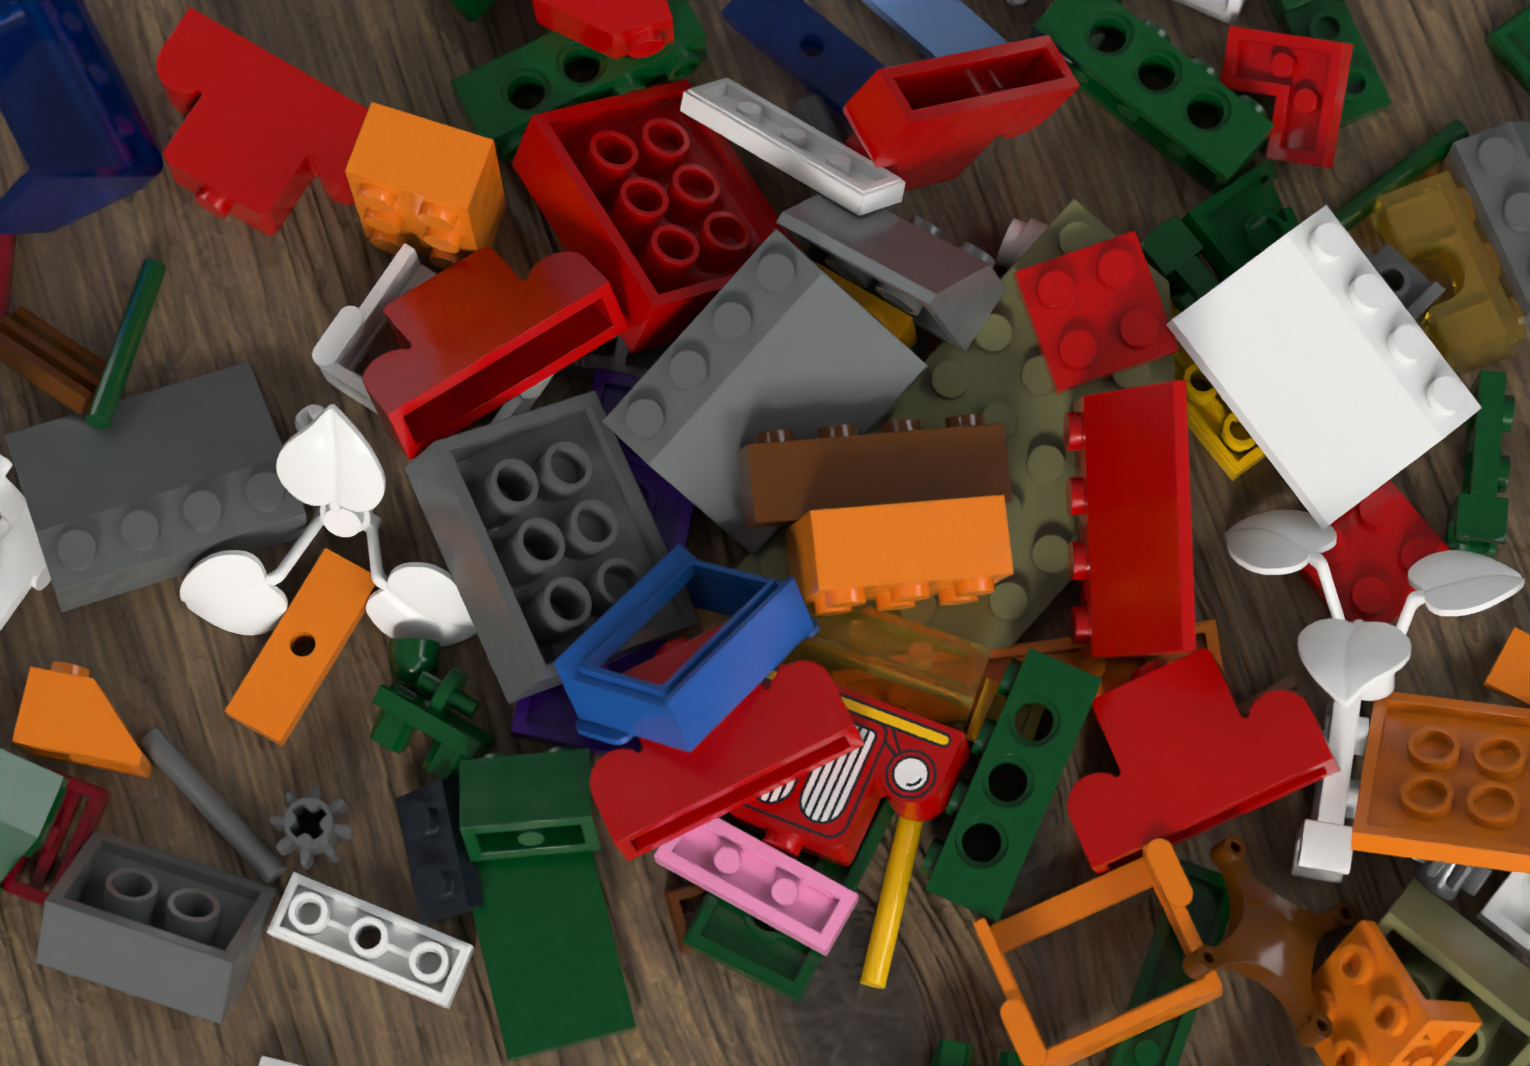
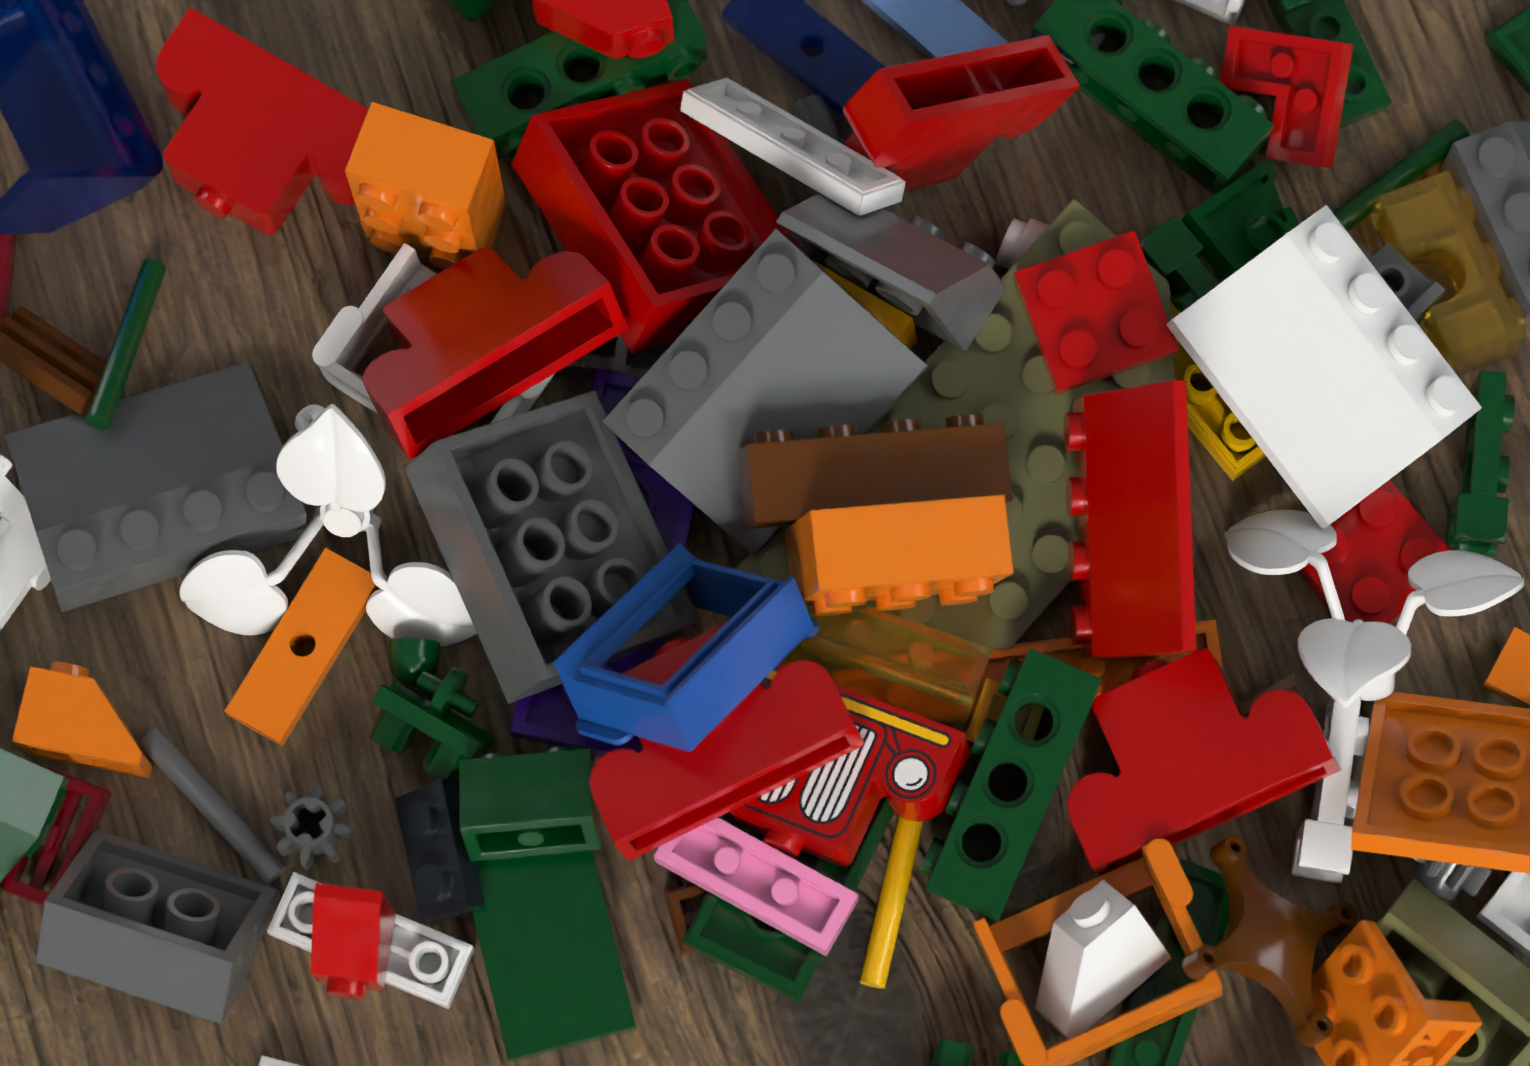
(350, 939): none -> red slope
(1095, 960): none -> white slope

